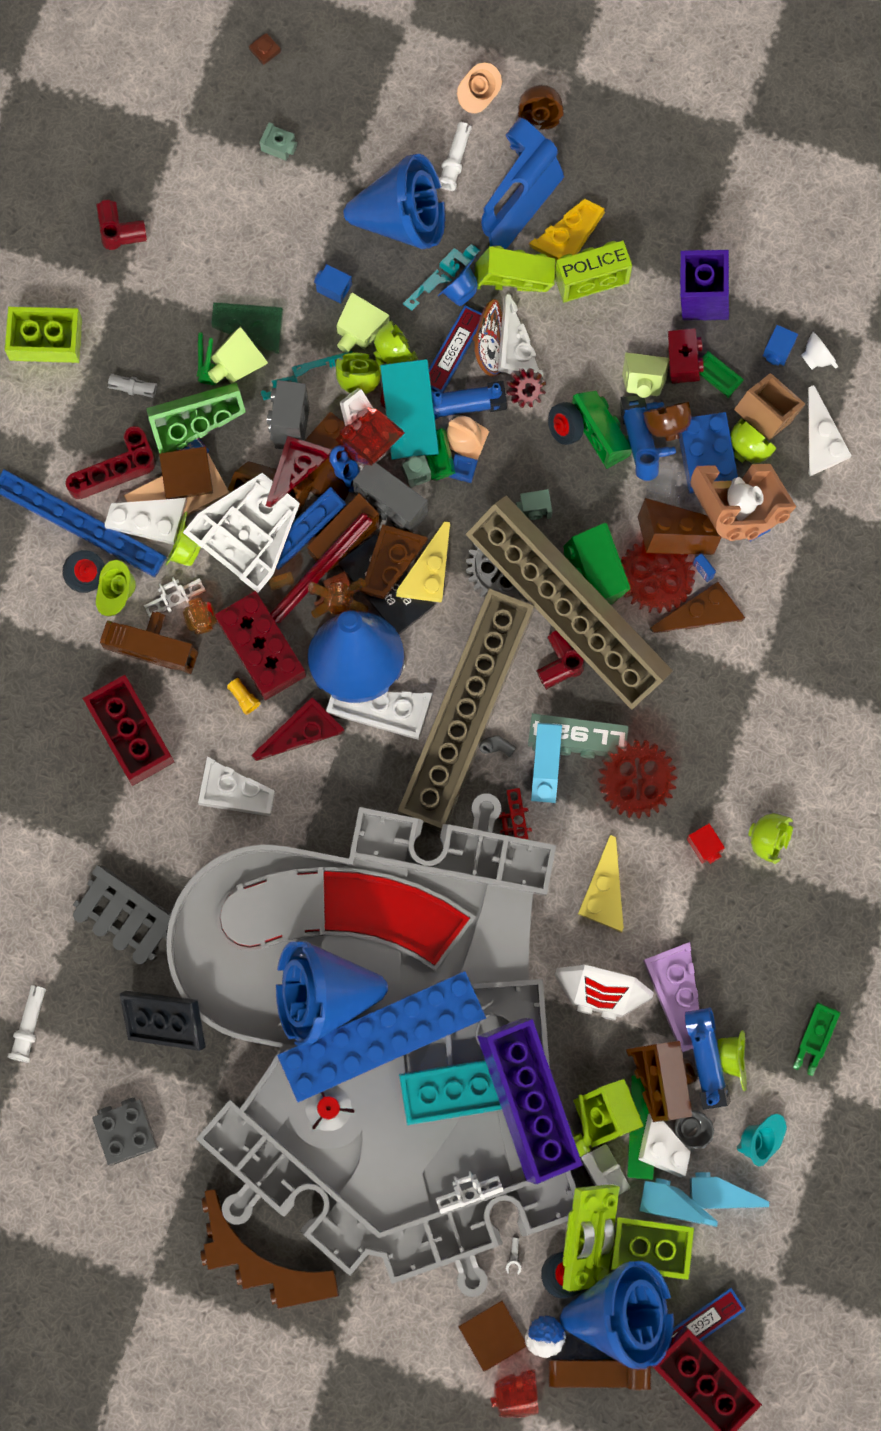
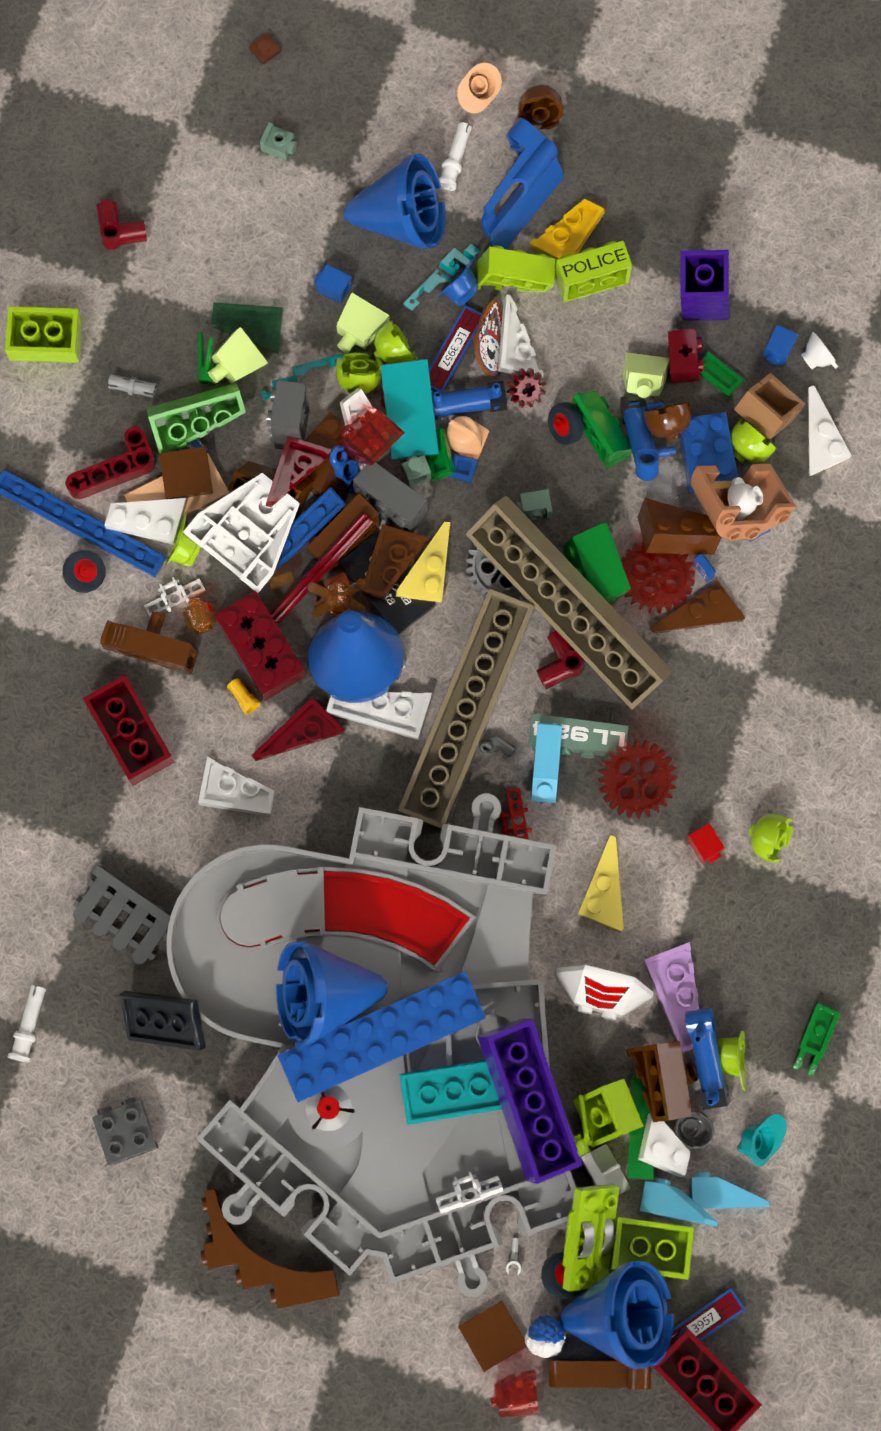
(114, 588): lime piece -> none

